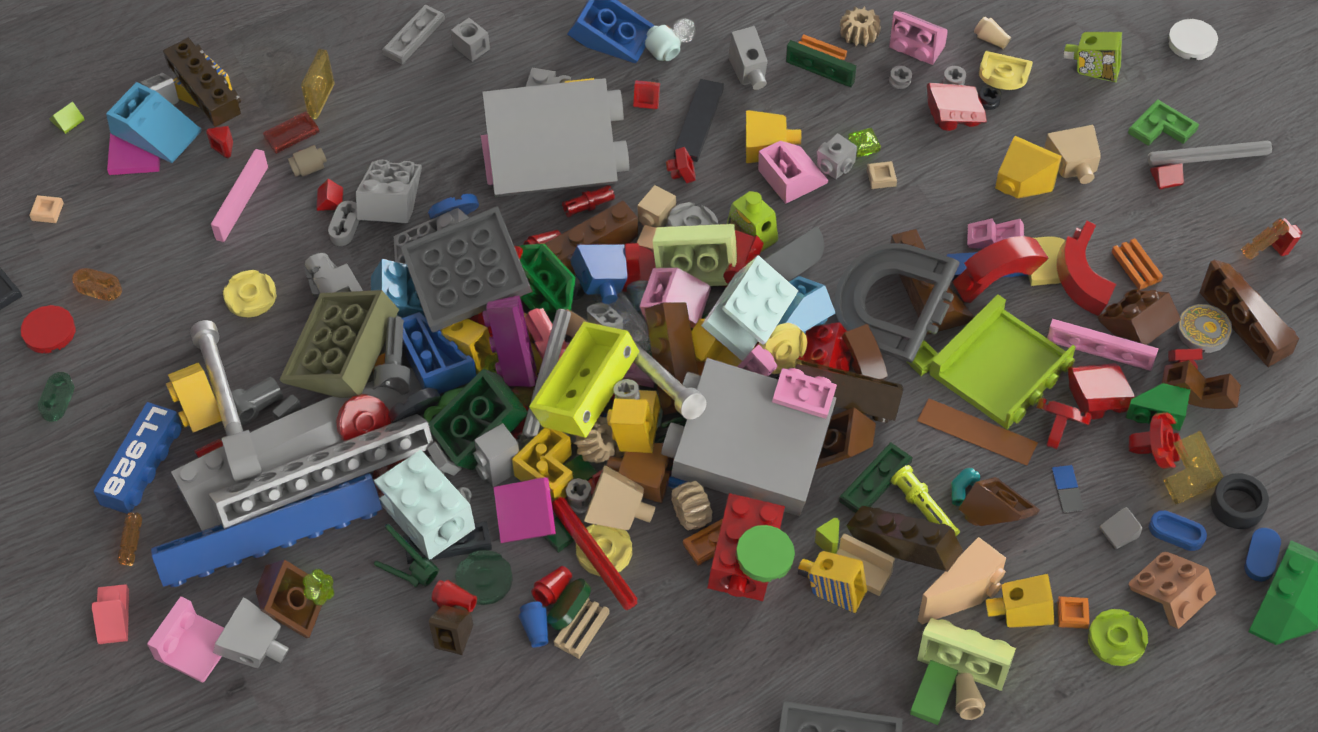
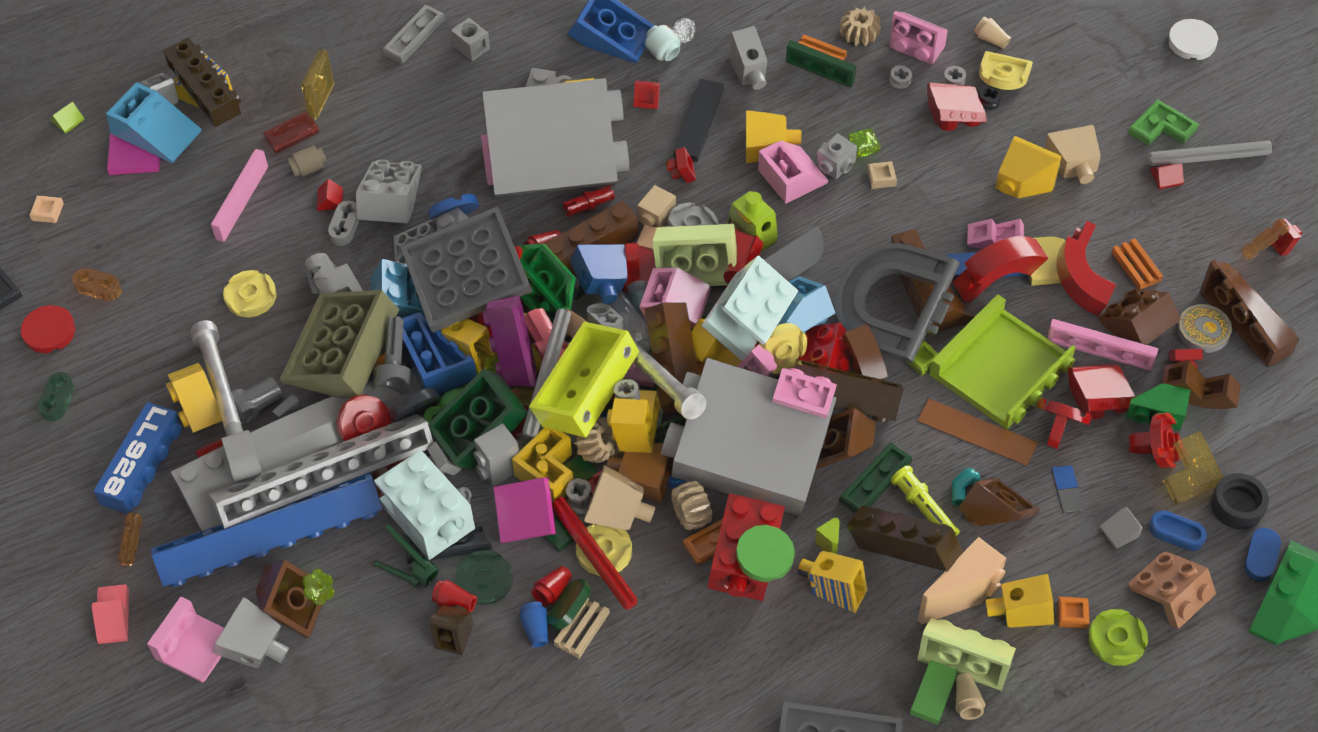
(221, 140): red slope -> none
(877, 564): tan panel -> none
(1097, 54): lime torso -> none

